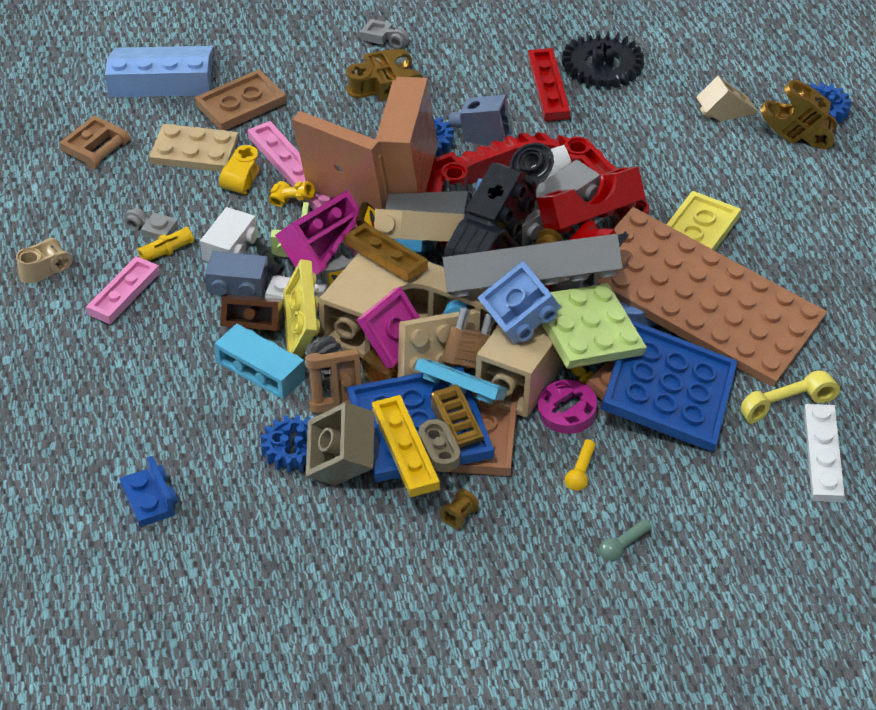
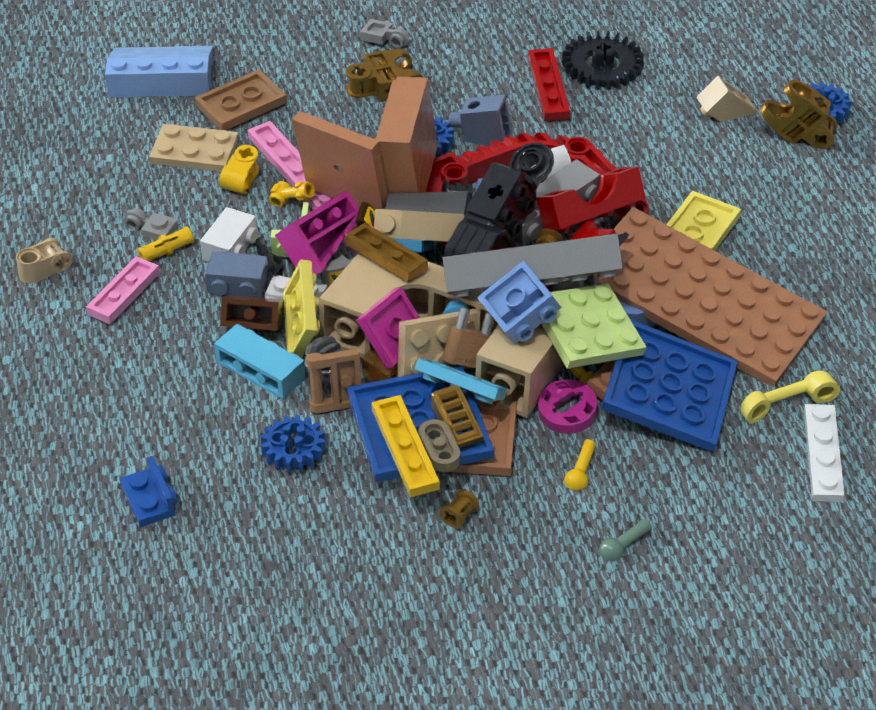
(89, 136): medium nougat plate -> none
(340, 444): dark tan brick -> none

